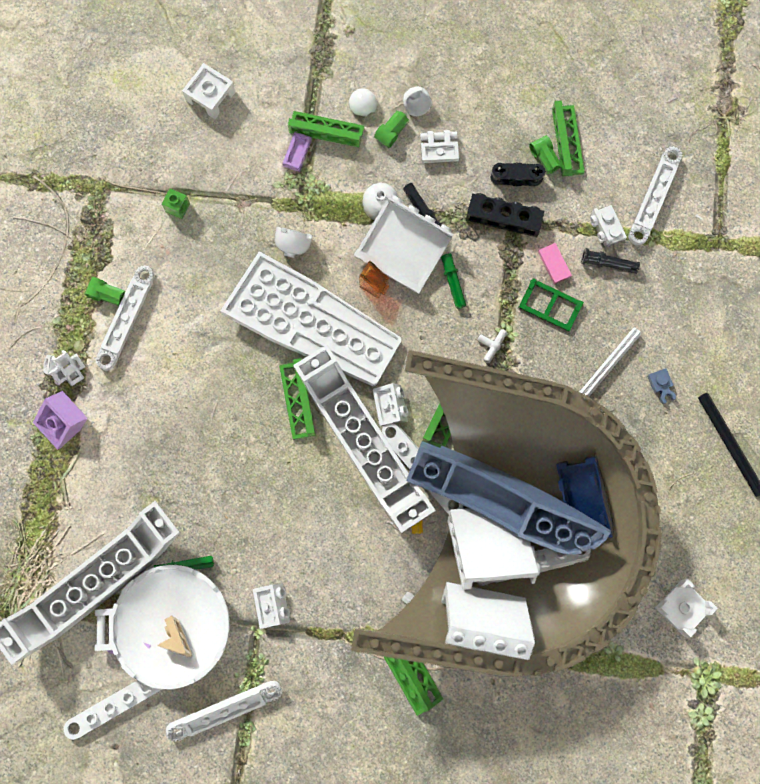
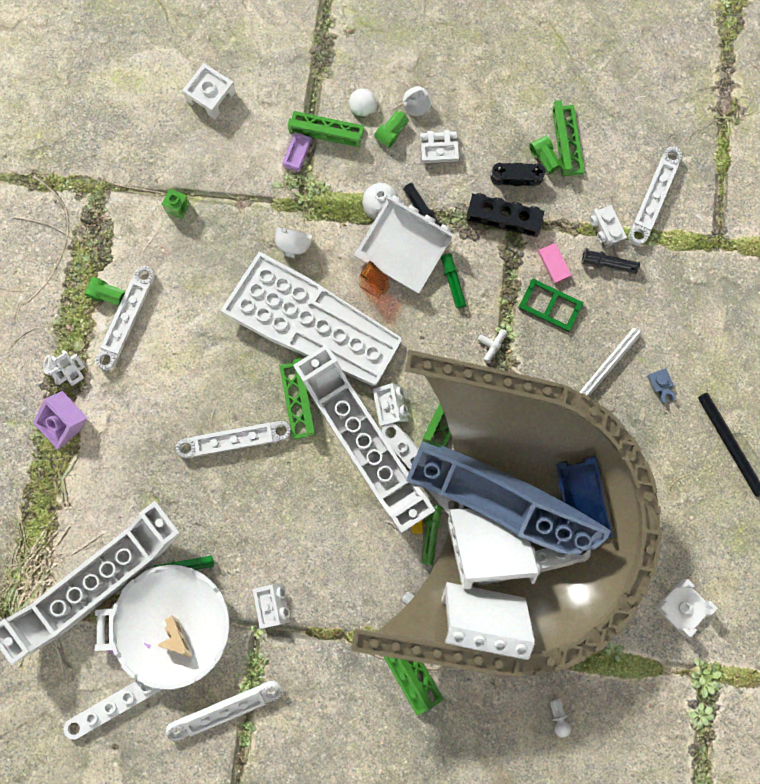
(233, 439): none -> white plate
(432, 524): none -> bright green pin
(562, 727): none -> white axle

